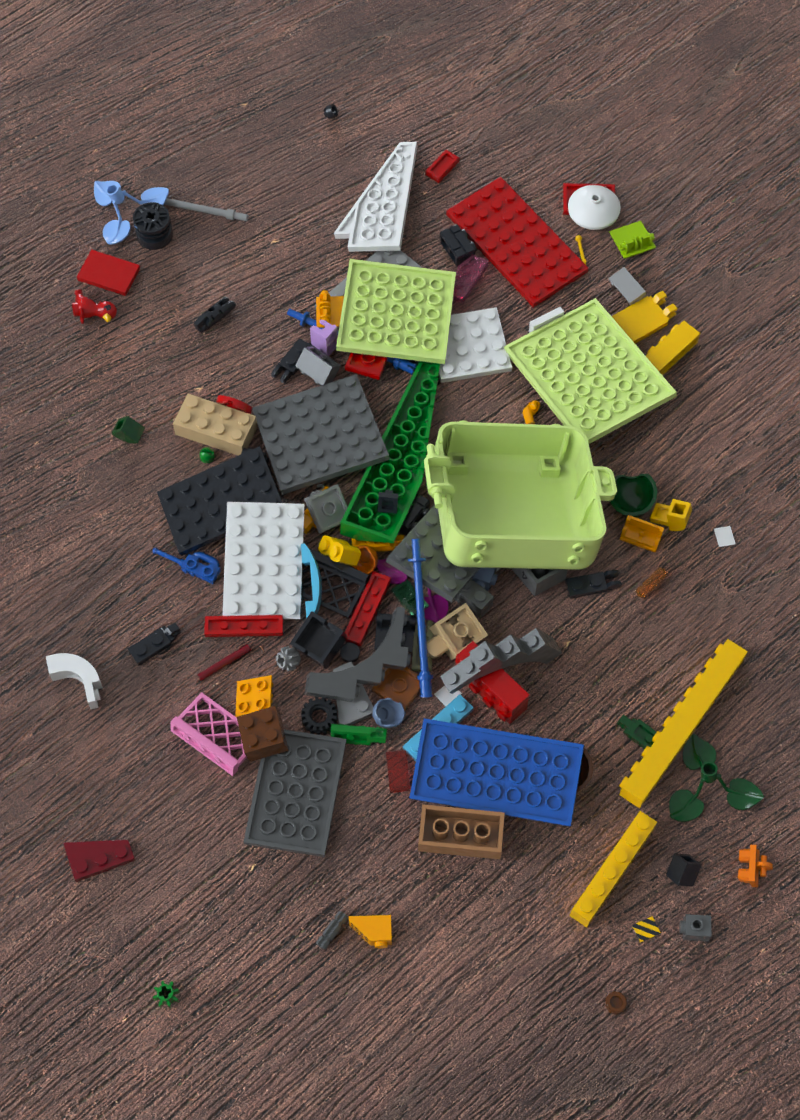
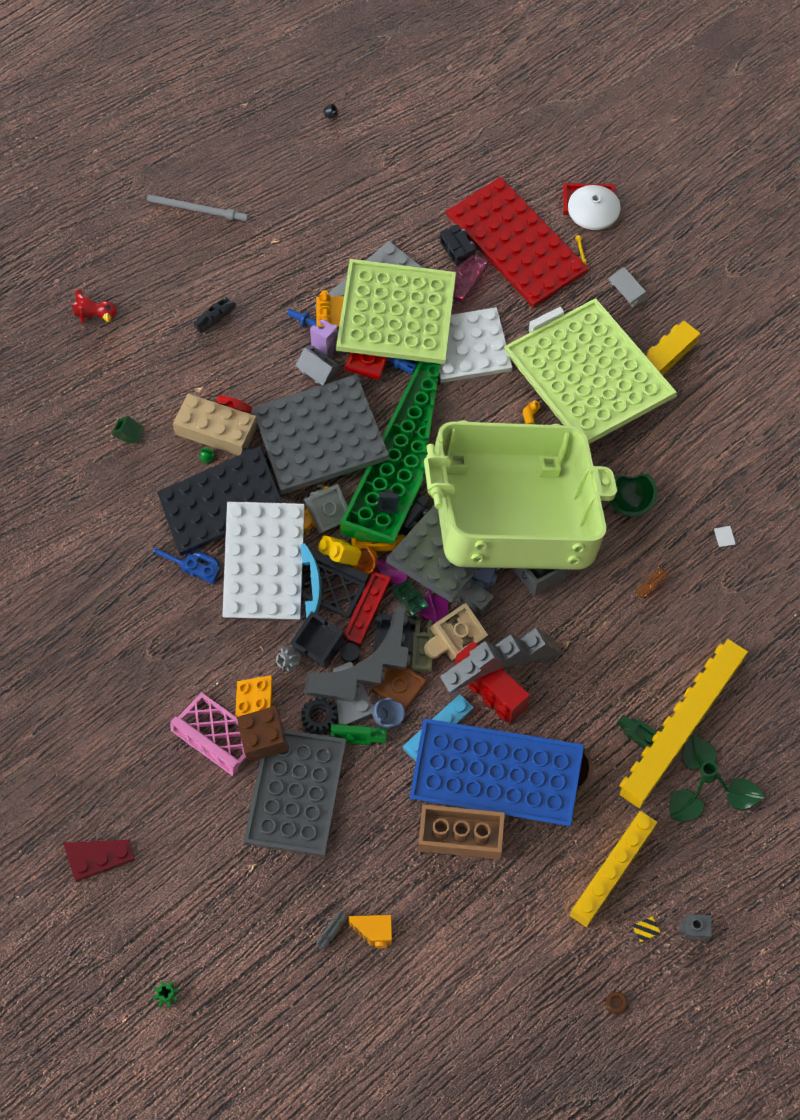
(73, 666): white arch -> none
(108, 272): red tile -> none
(110, 192): light blue plant -> none
(152, 226): black wheel -> none
(153, 643): black hinge -> none
(224, 662): dark red bar -> none
(243, 626): red plate -> none
(289, 361): black hinge -> none
(381, 211): white wing -> none
(397, 771): clear red tile -> none
(424, 676): blue bar -> none
(442, 166): red tile -> none
(446, 697): white sticker -> none
(592, 584): black hinge -> none
(633, 239): lime hinge -> none
(641, 533): light orange hinge -> none
(645, 317): yellow tile -> none
(674, 516): yellow brick -> none
(683, 869): black panel -> none
(752, 857): orange hips -> none

